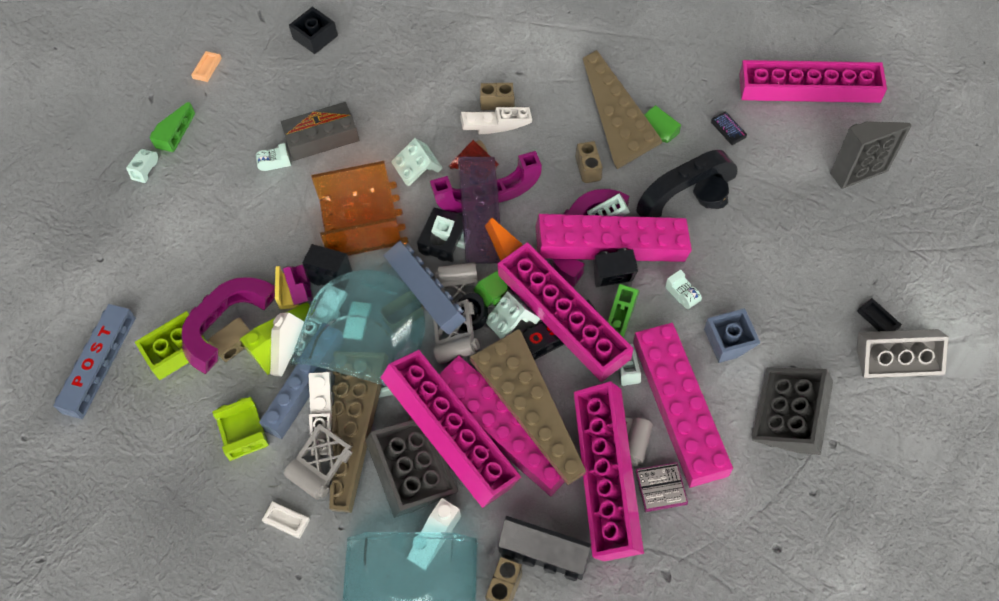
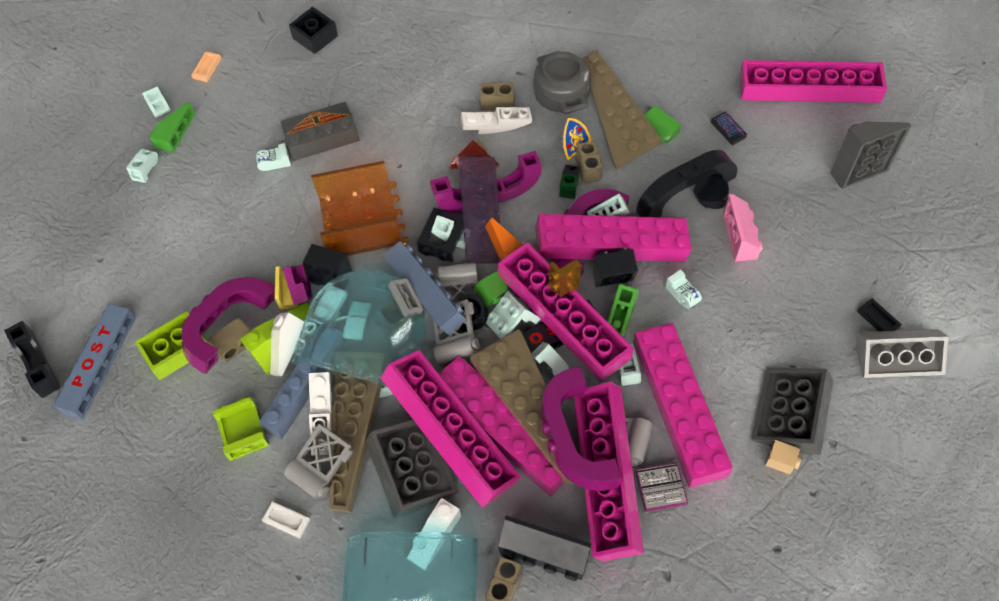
(38, 369): none -> black arch
(156, 102): none -> light aqua slope
(402, 298): none -> light grey tile
(414, 161): light aqua bracket -> none
(547, 355): none -> light aqua leg
(562, 82): none -> dark grey piece
(564, 279): none -> pearl gold bracket
(569, 181): none -> dark green leg
(573, 134): none -> shield
(580, 471): none -> magenta arch
(731, 335): sand blue slope -> none
(741, 229): none -> bright pink slope
(783, 457): none -> tan brick

